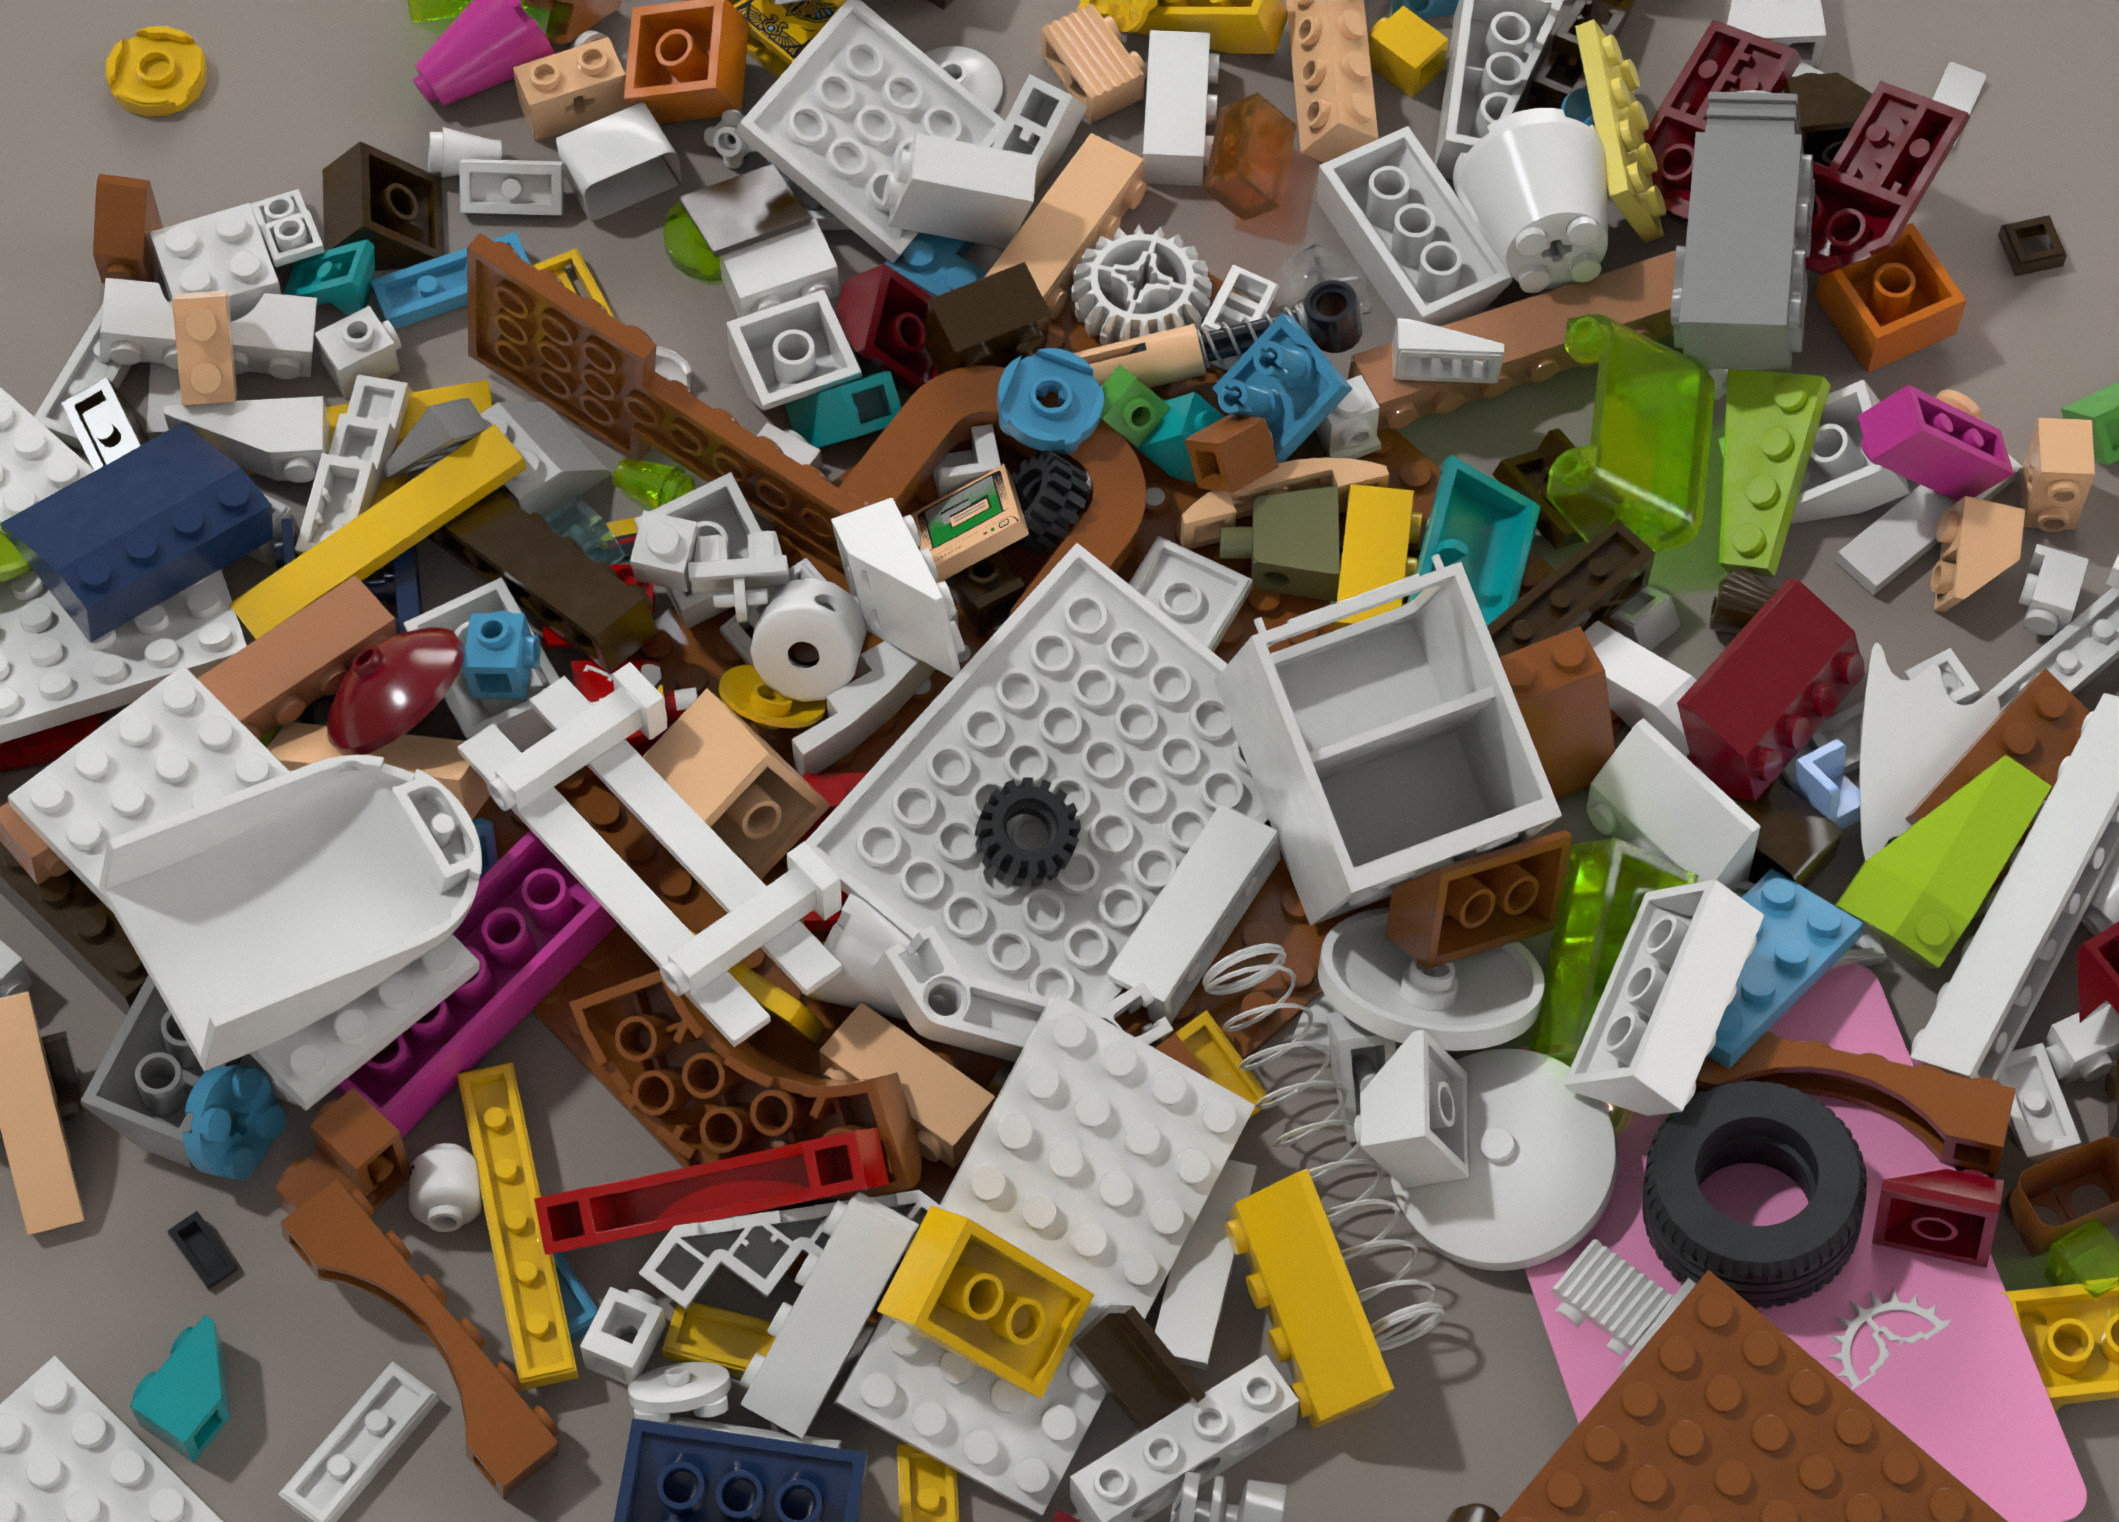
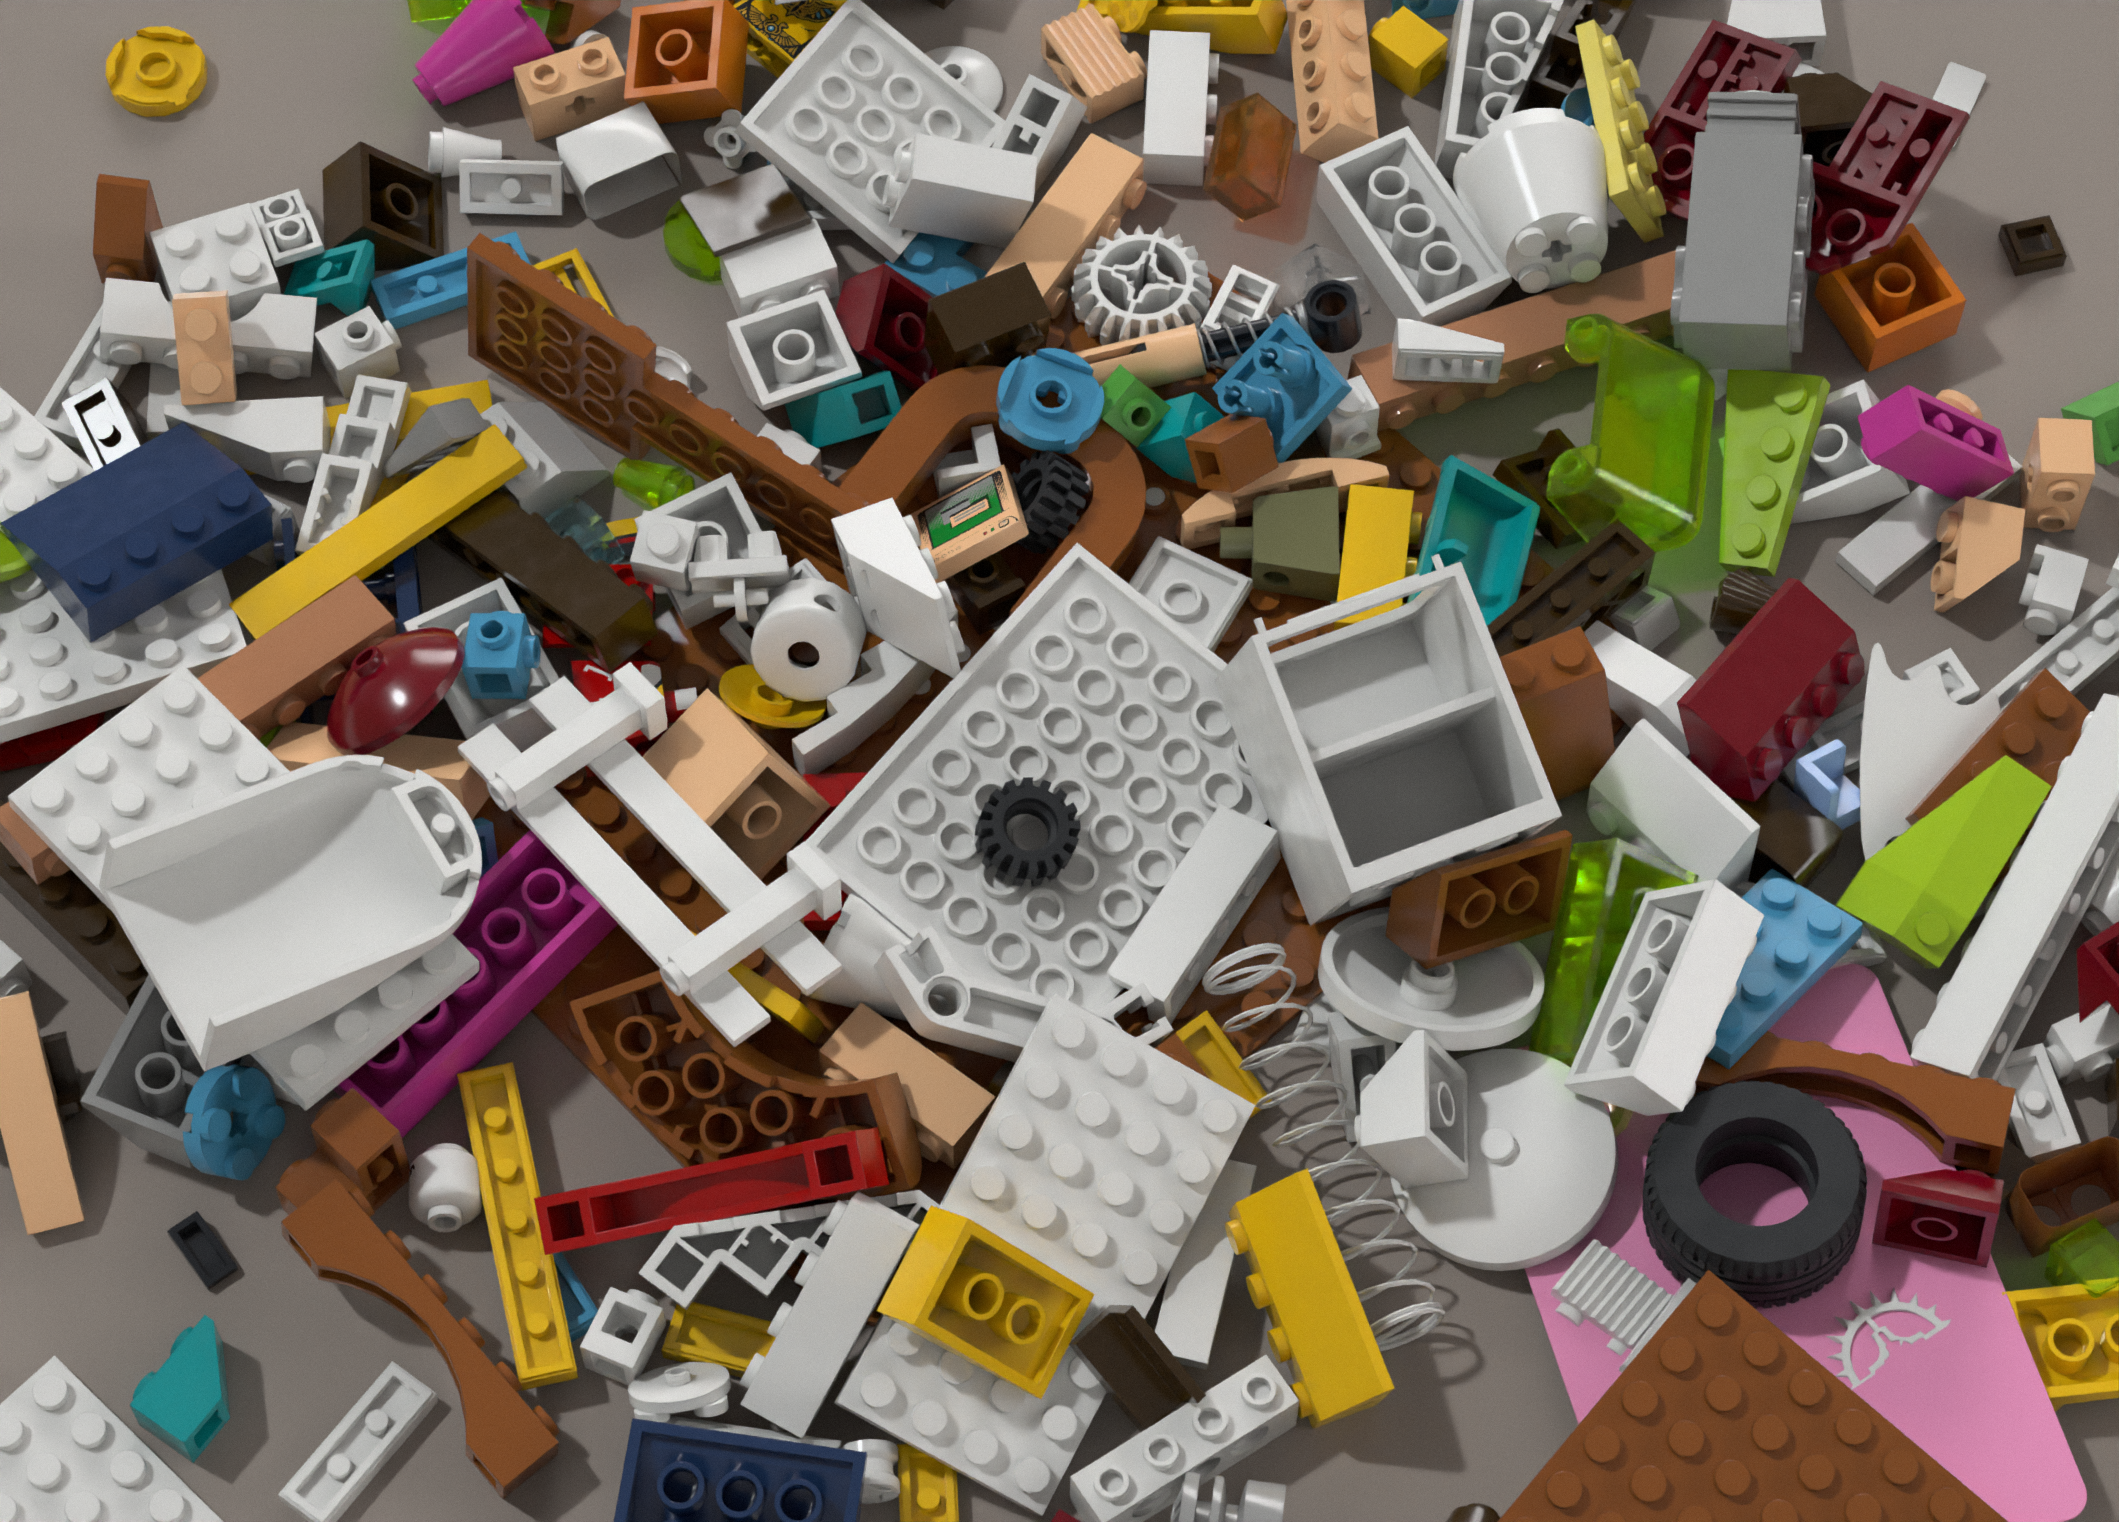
(879, 1482): none -> white wheel

